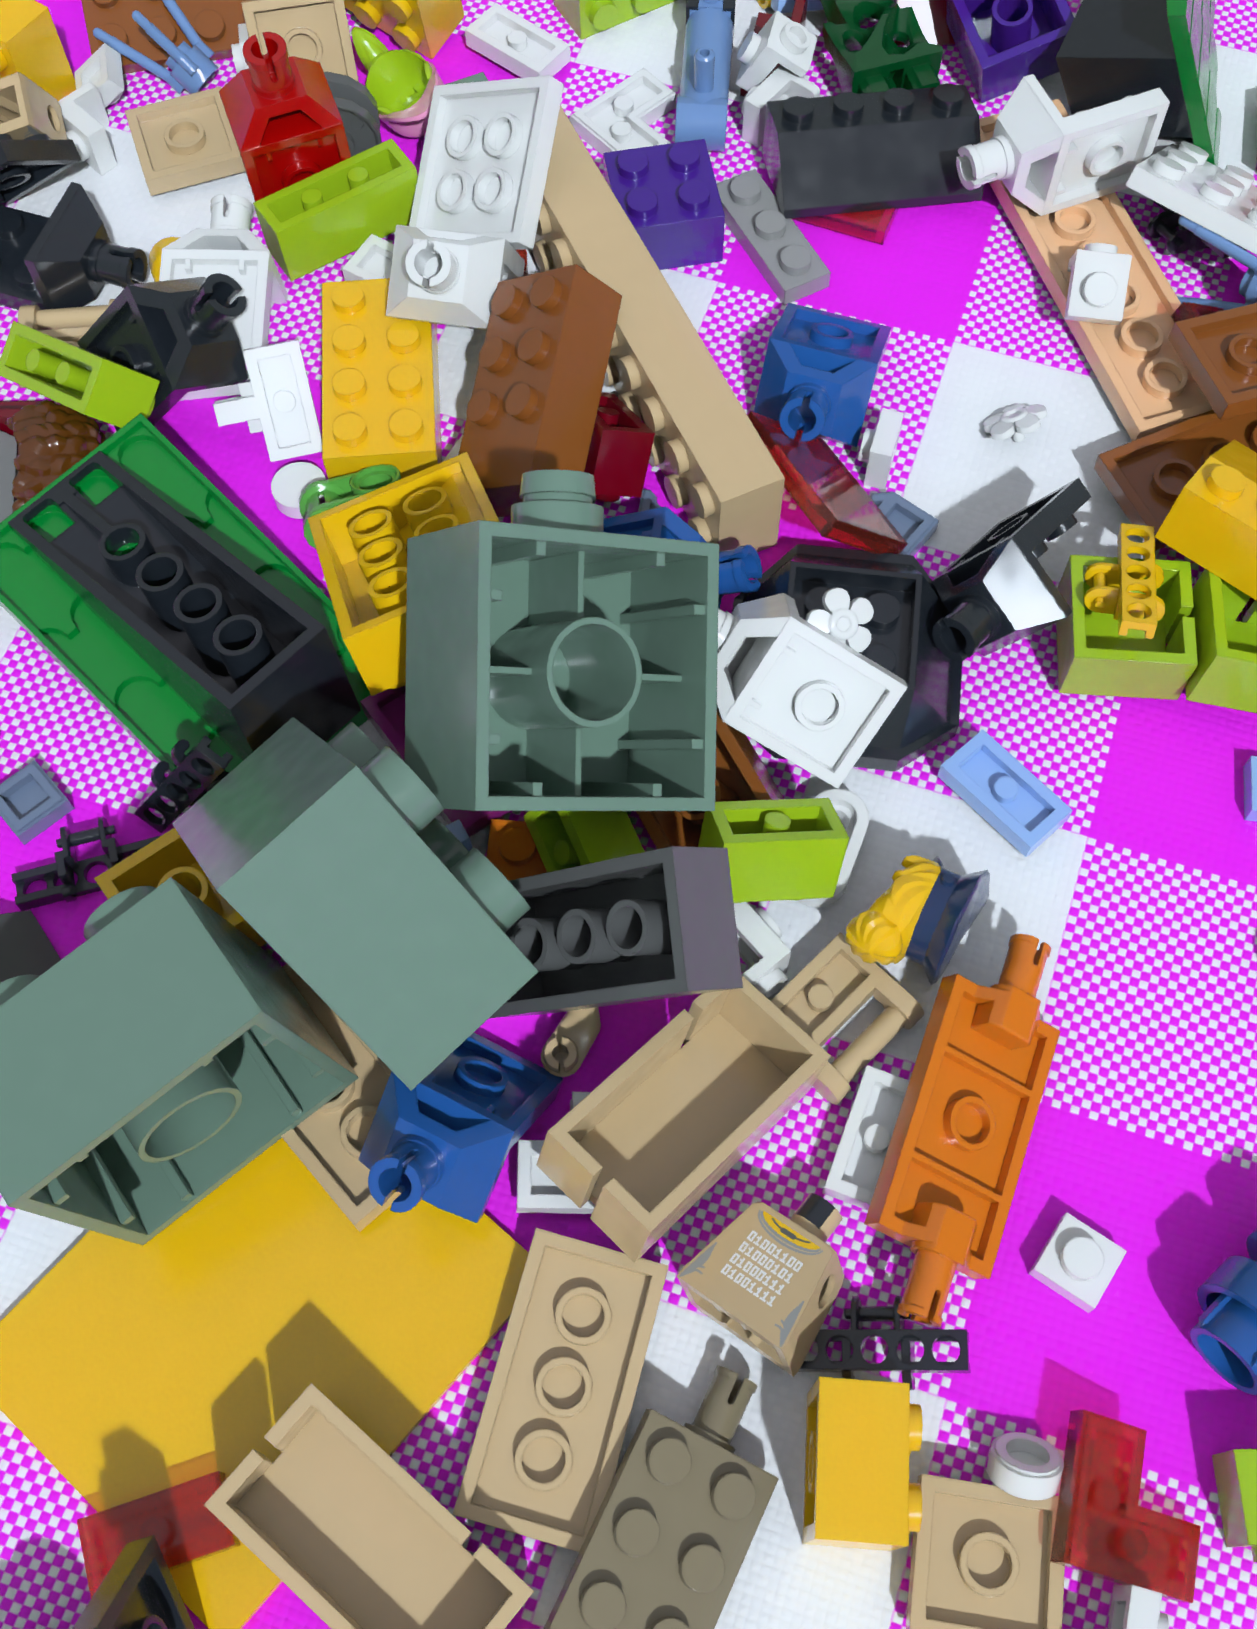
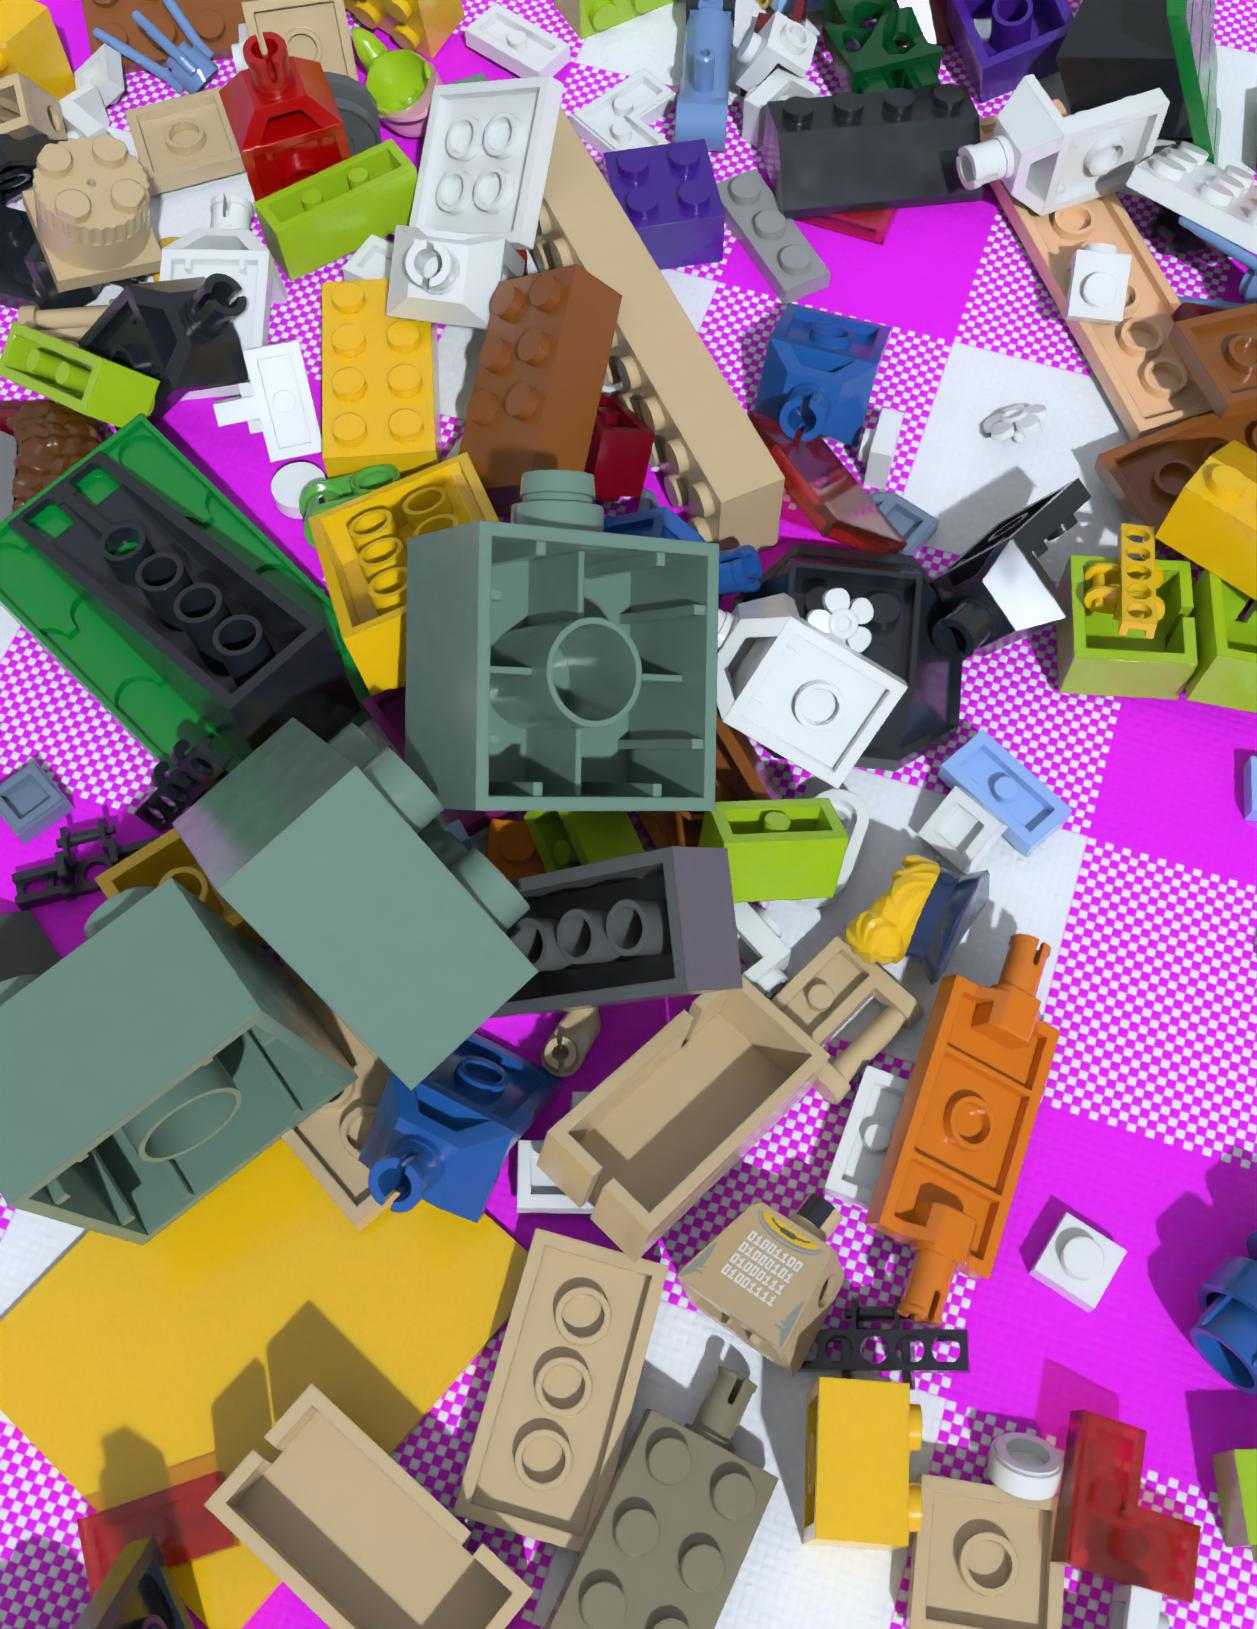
(92, 213): none -> tan piece
(962, 829): none -> white plate

